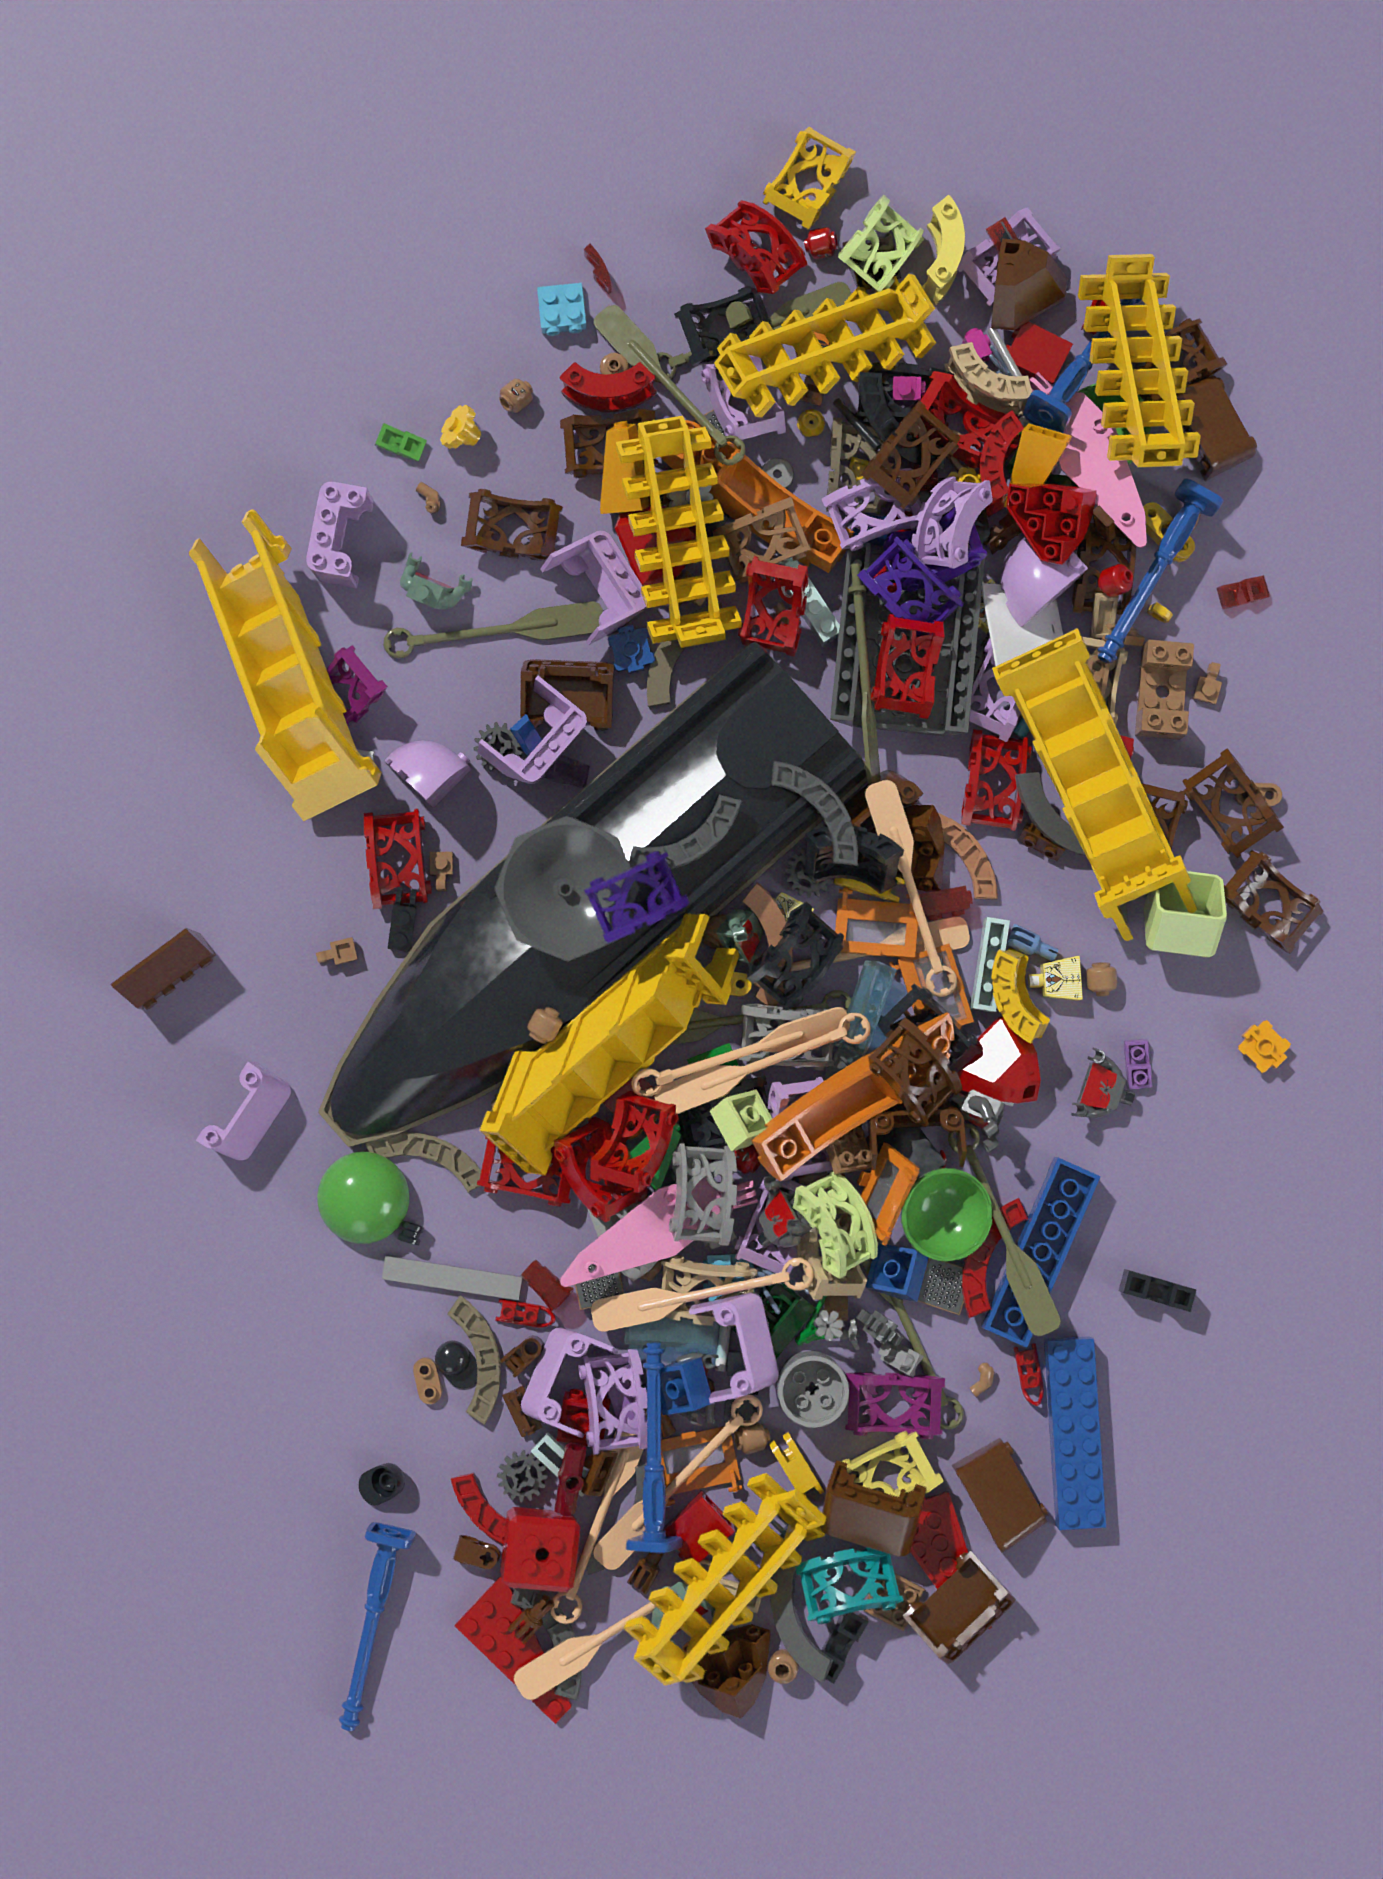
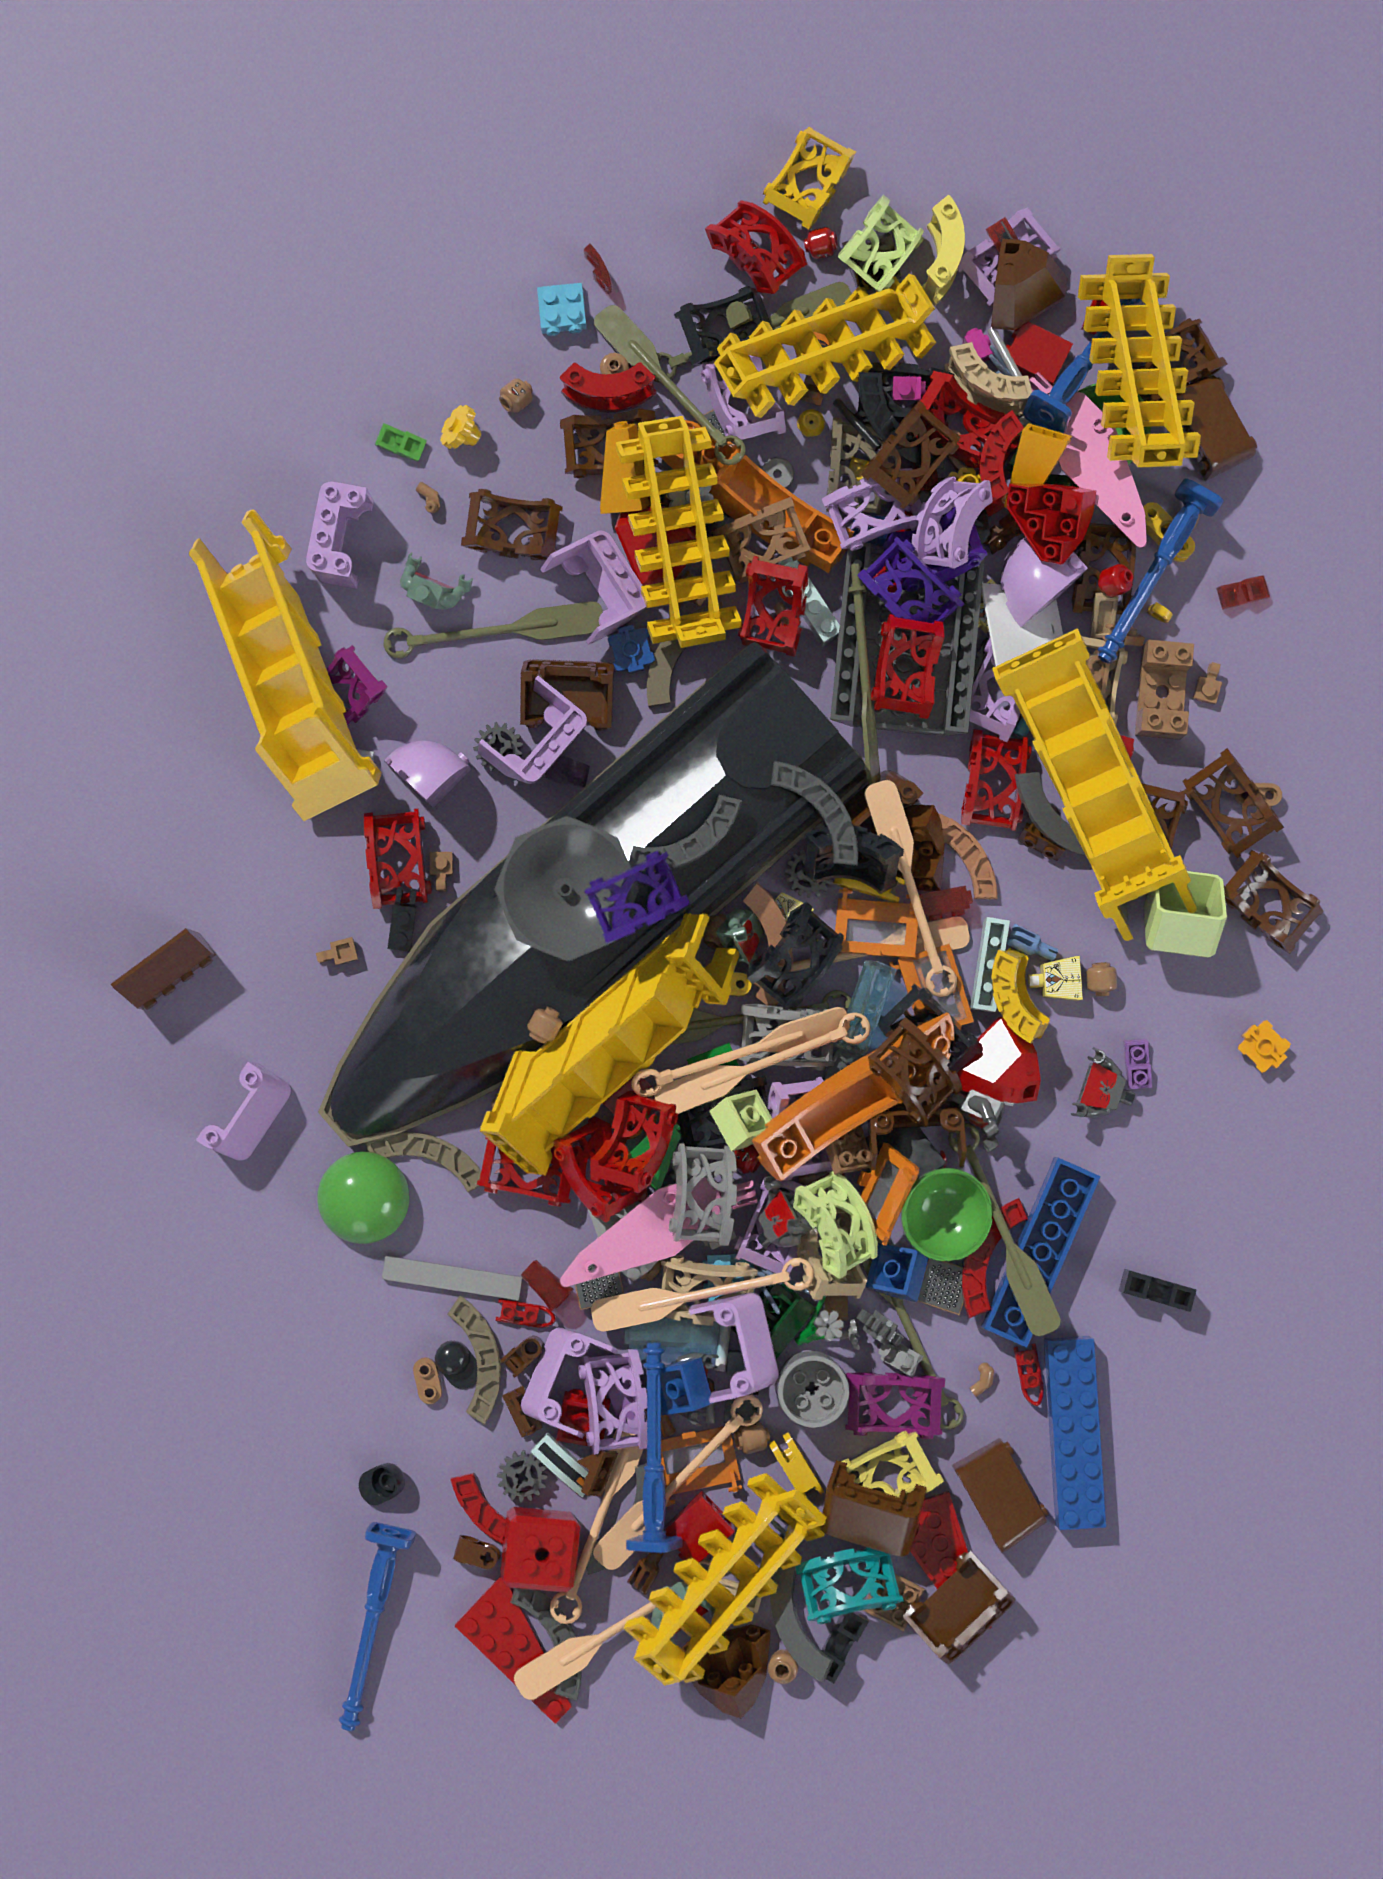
(410, 1233): black wheel -> none
(526, 734): blue tile -> none
(532, 1618): reddish brown arm -> none
(568, 1490): dark red piece -> none
(1104, 524): reddish brown tile -> none

